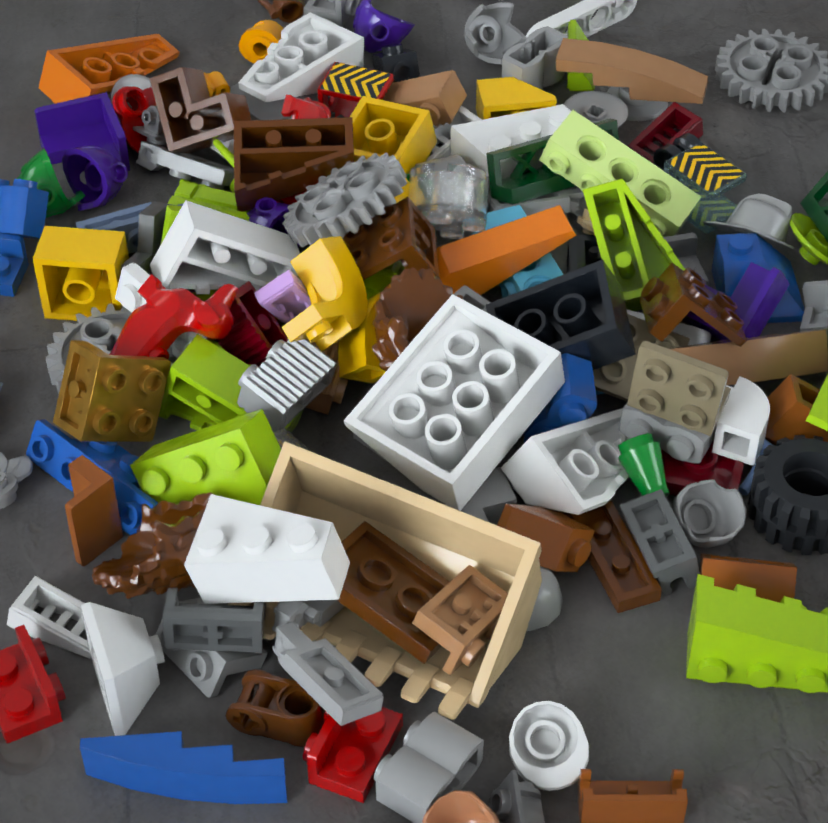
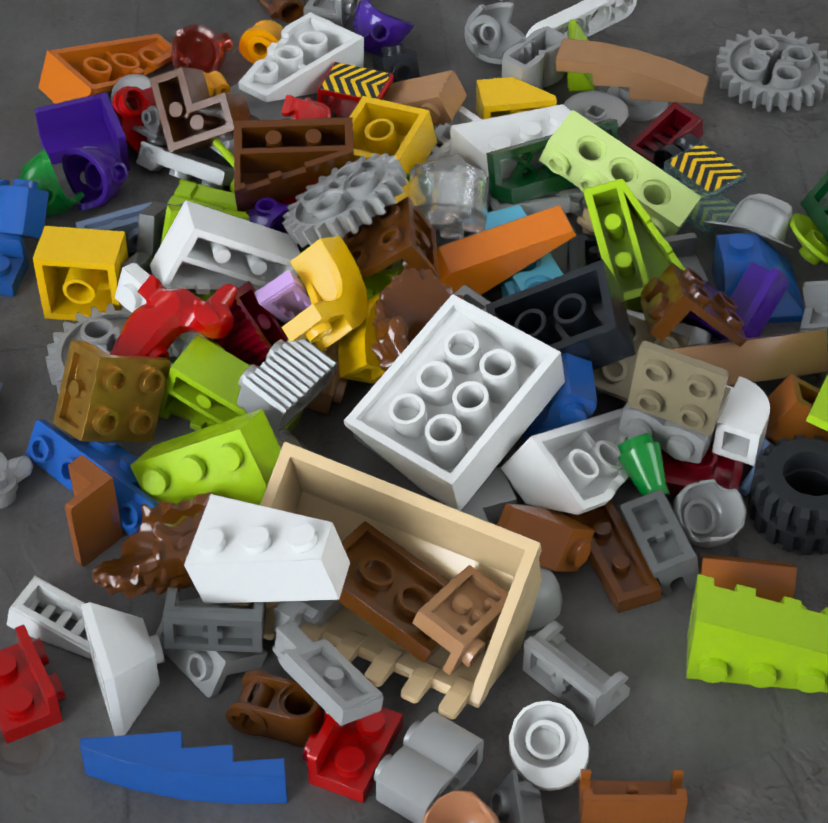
(200, 48): none -> clear red helmet
(572, 675): none -> light grey hinge

